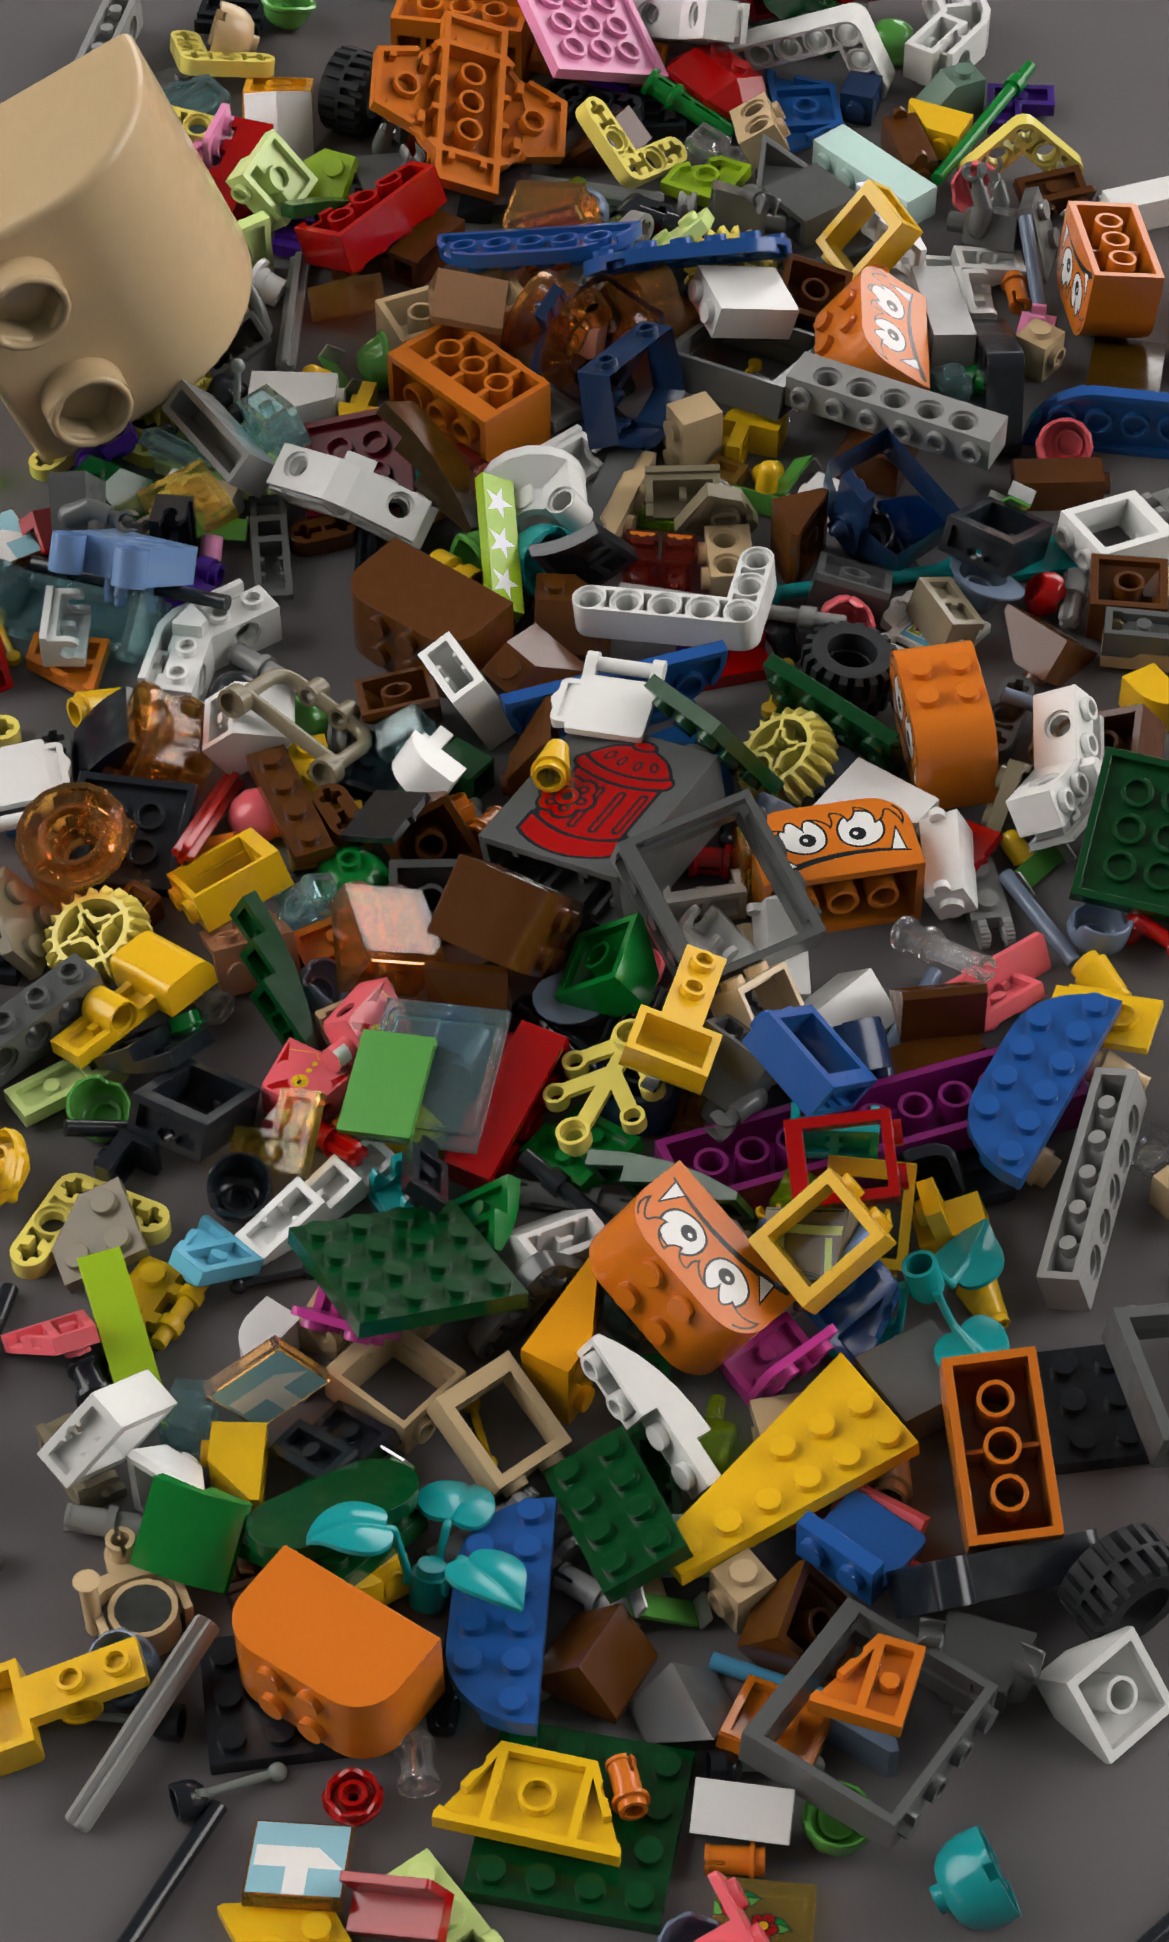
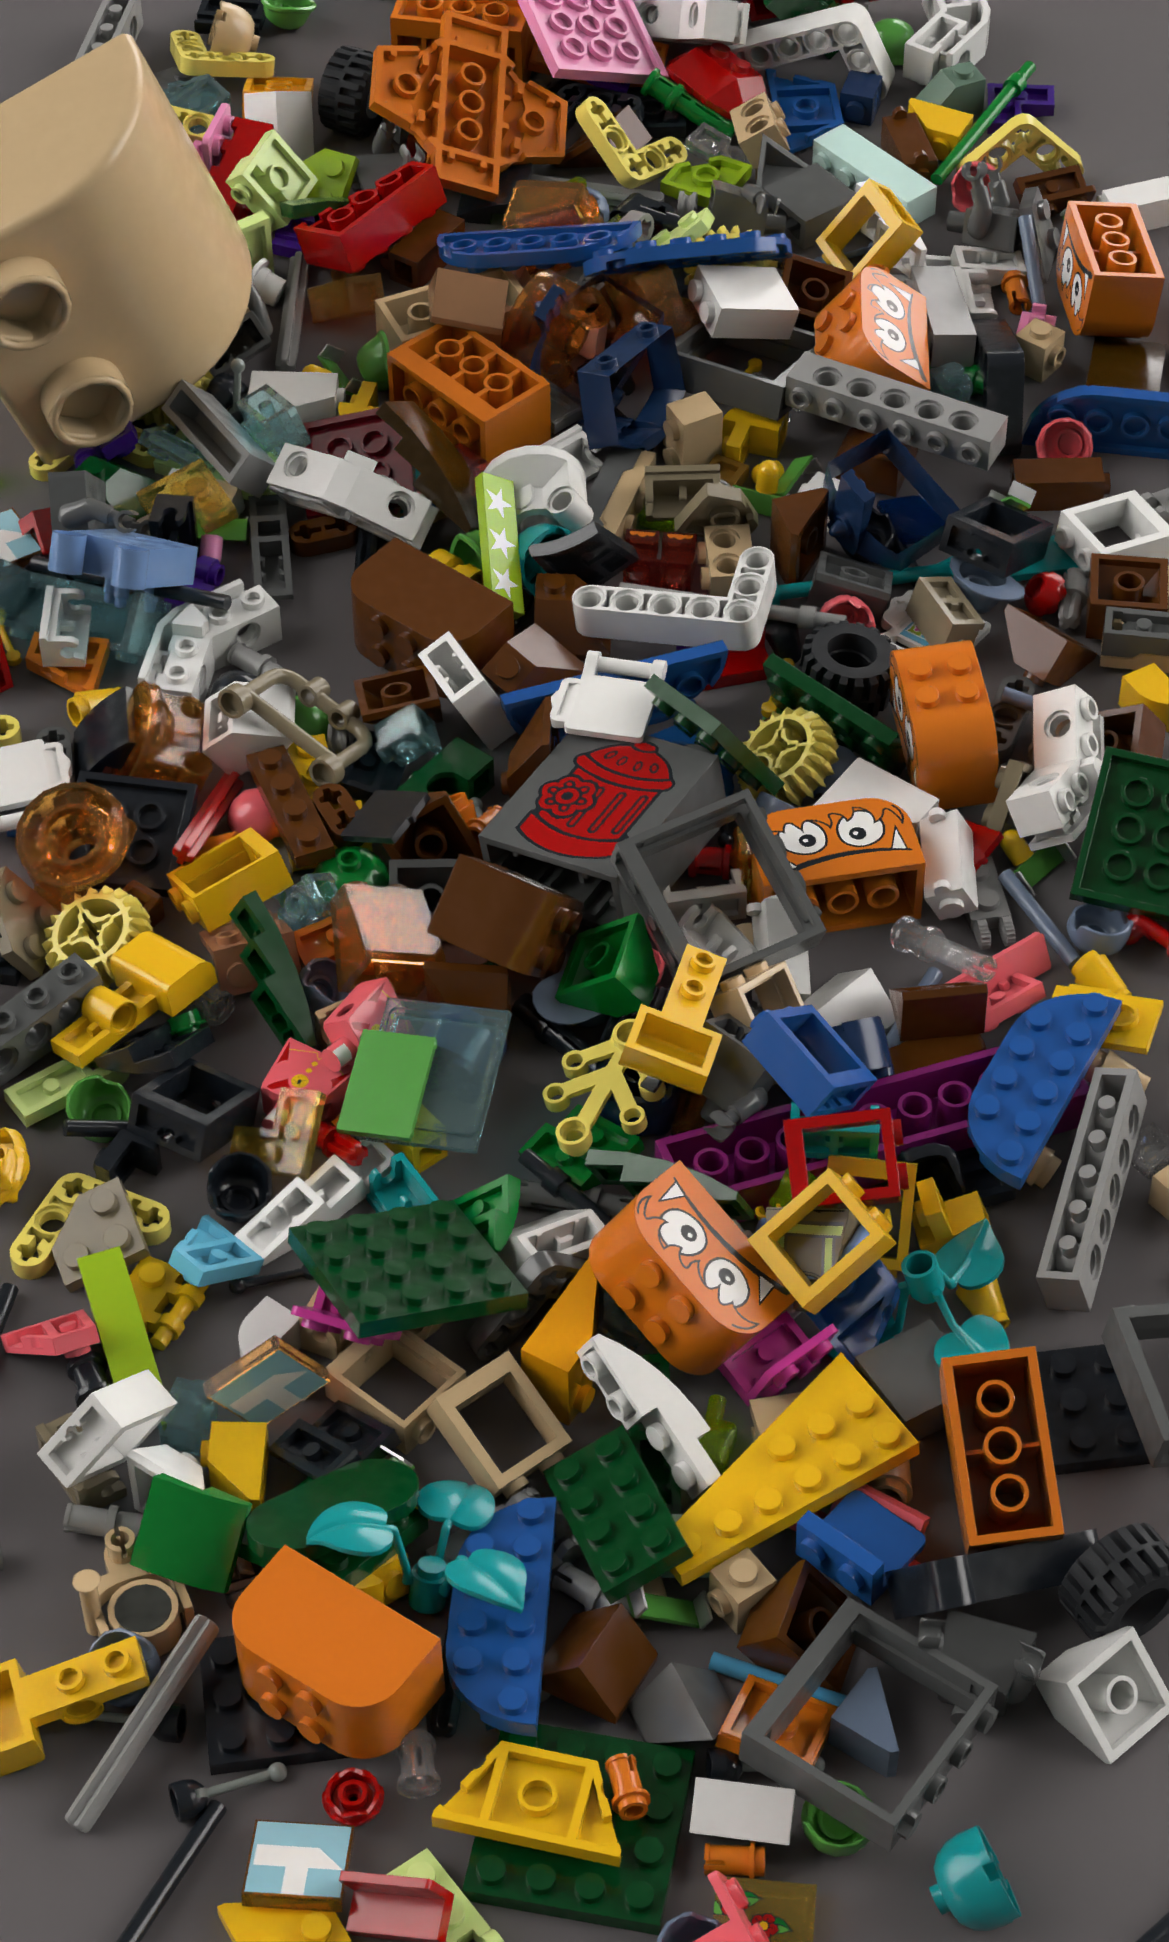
(424, 764): white brick -> none
(424, 1176): black hinge -> none
(473, 1409): yellow hinge -> none
(516, 1106): red wedge -> none
(552, 767): yellow cone -> none
(874, 1686): orange wing -> none

